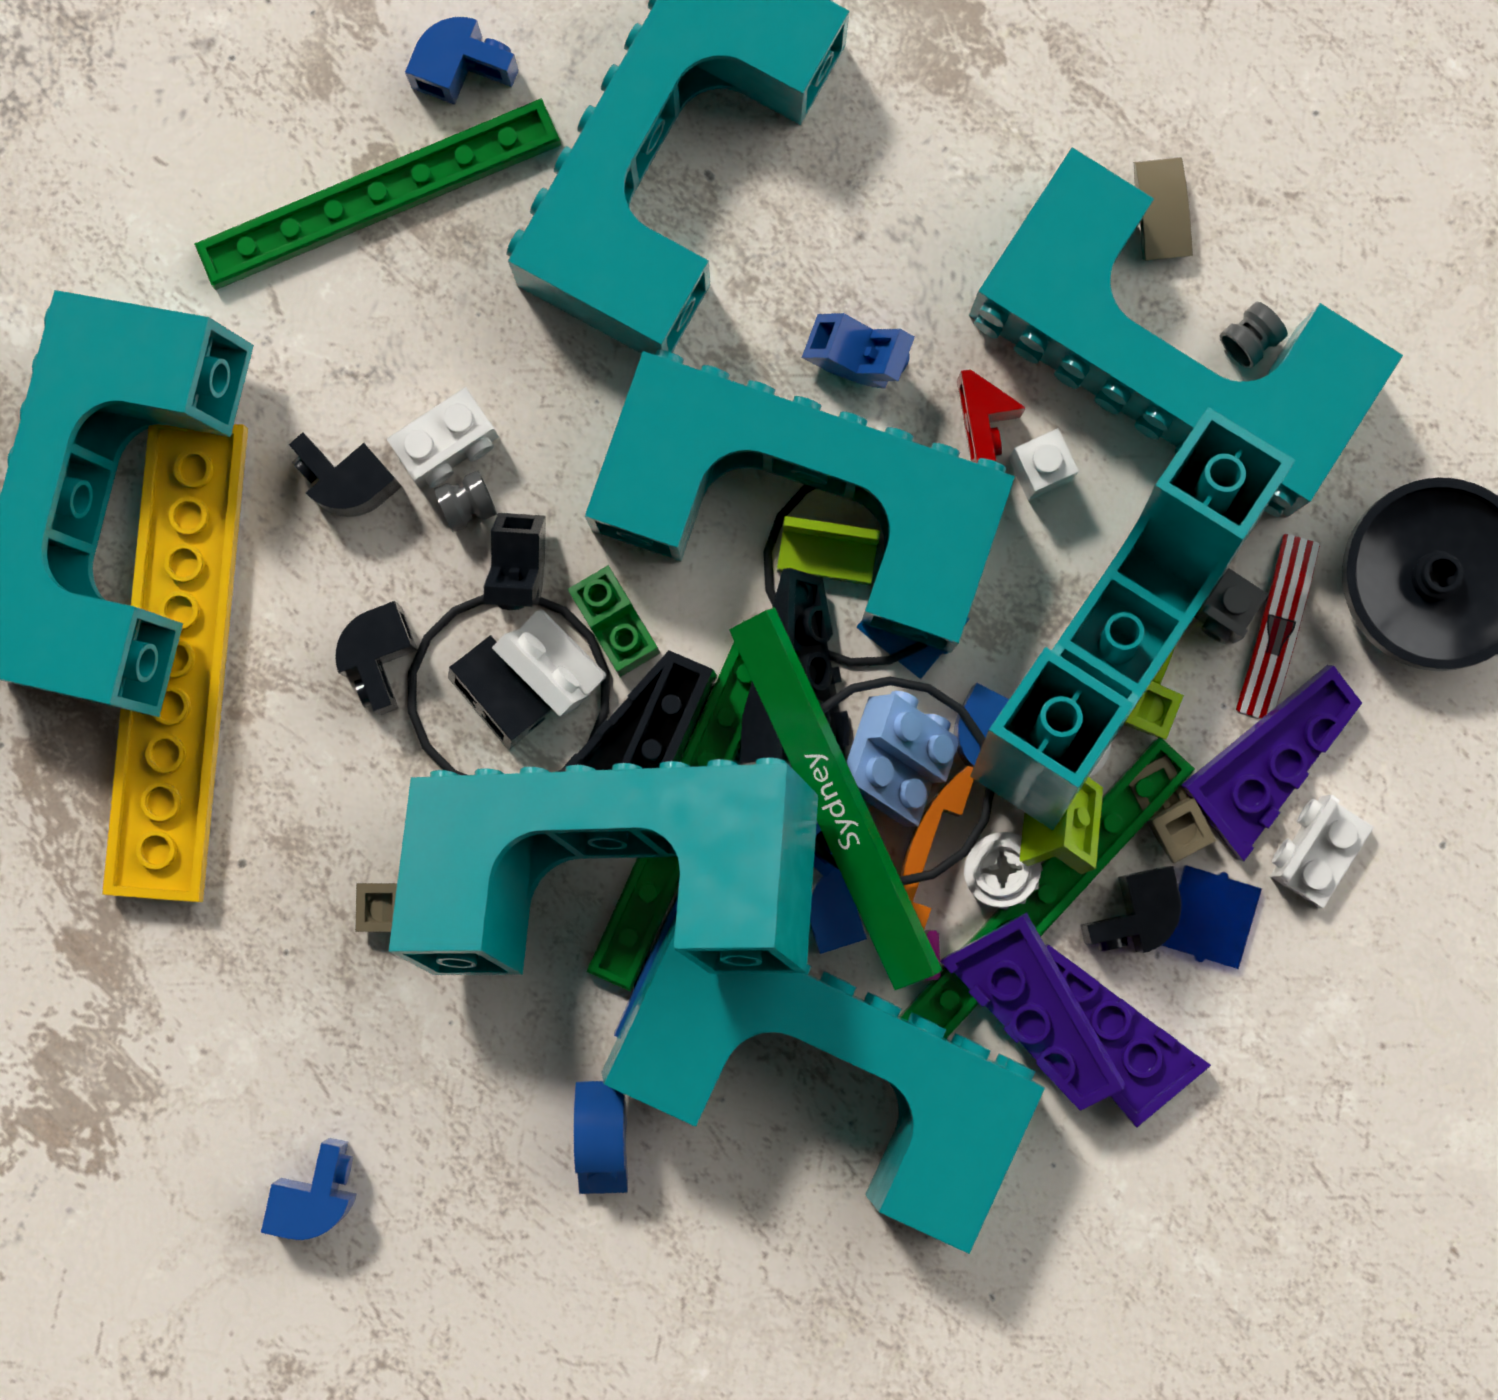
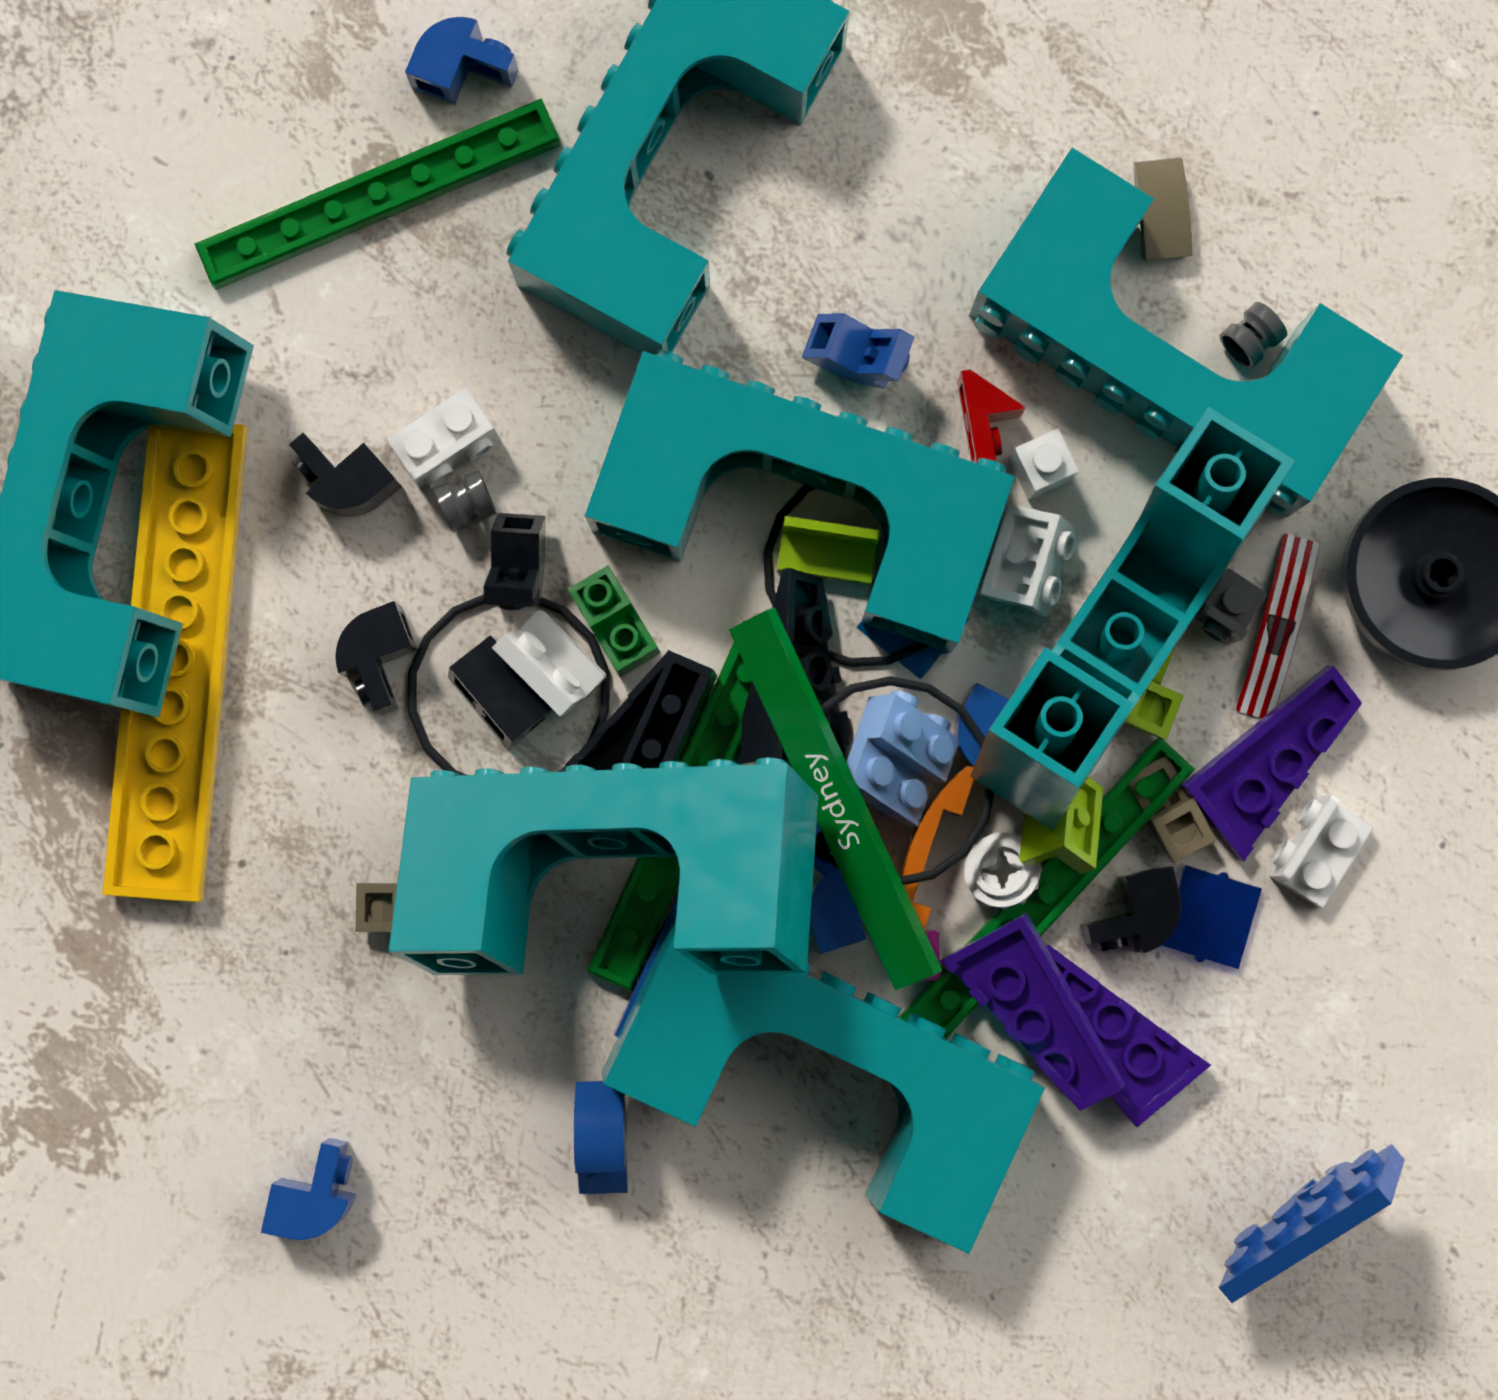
(1029, 559): none -> white bracket
(1312, 1219): none -> blue plate

